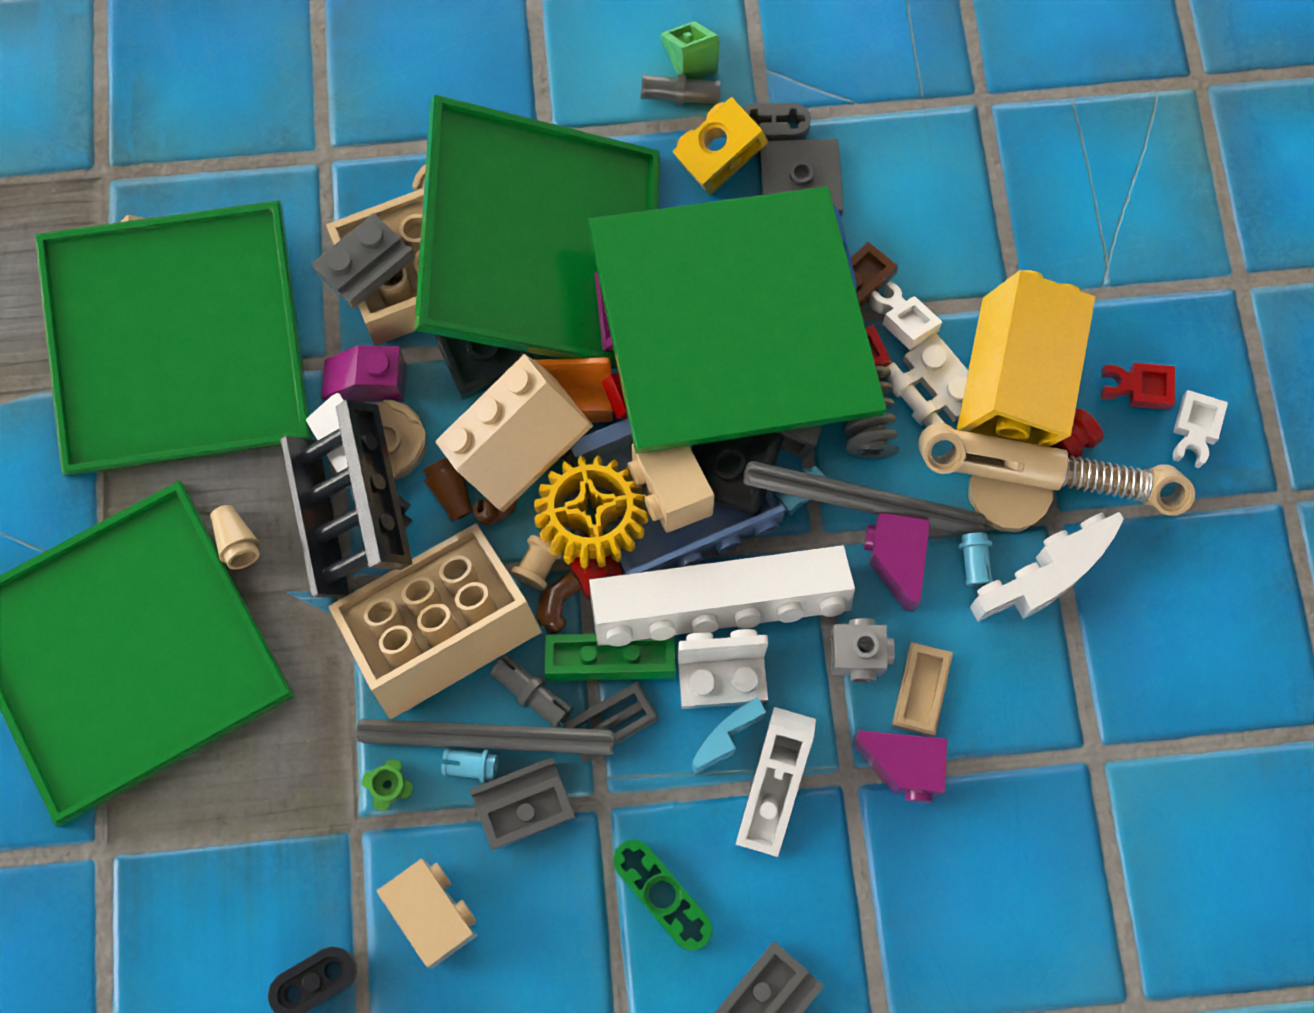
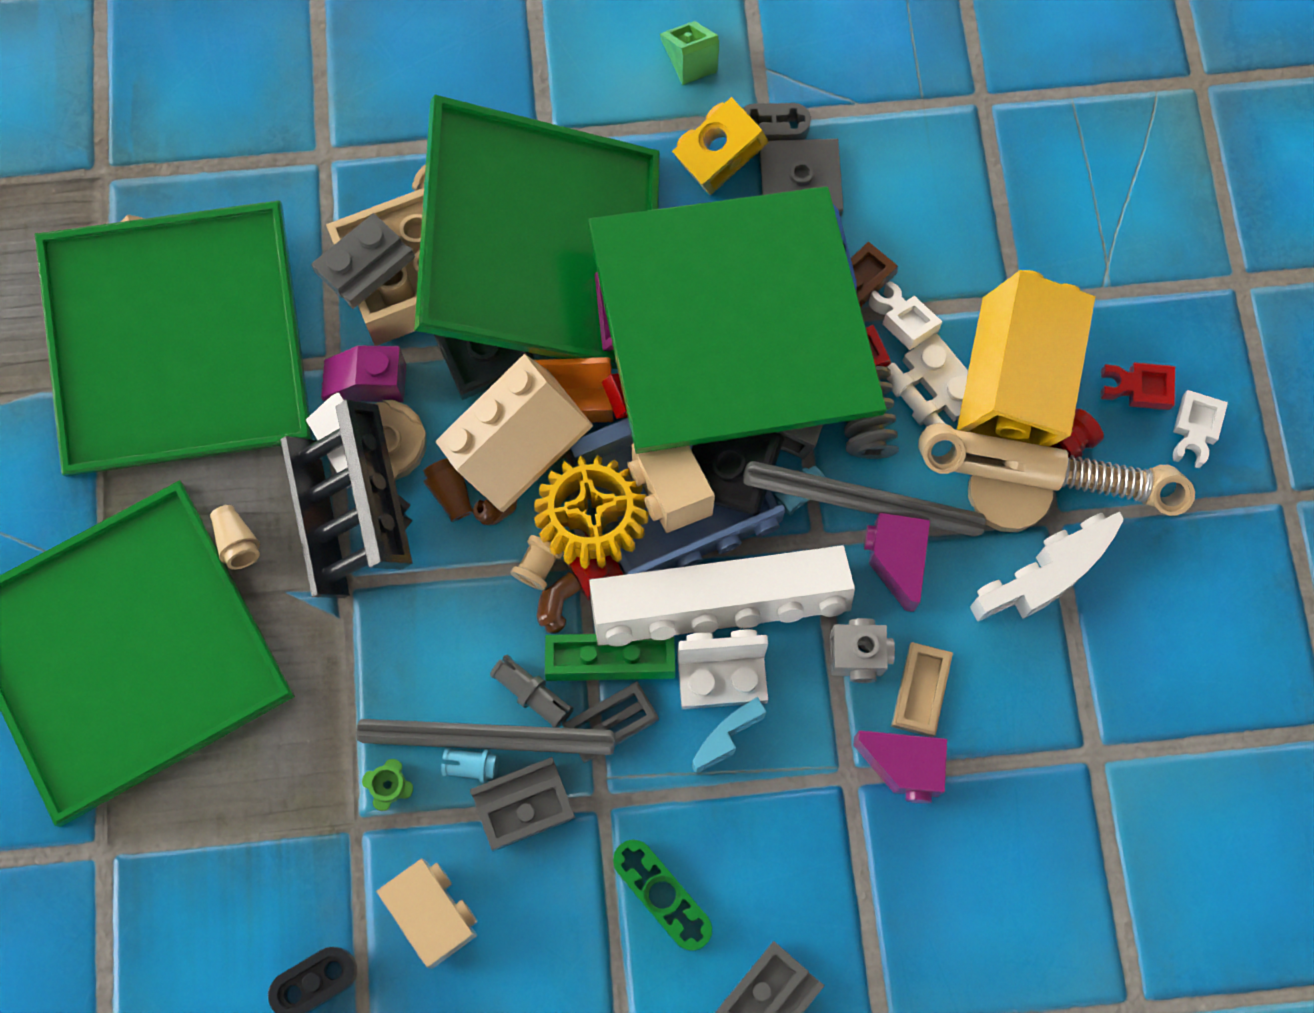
(434, 621): tan slope -> none
(680, 89): dark grey pin -> none
(776, 781): white slope -> none
(976, 559): medium azure pin -> none

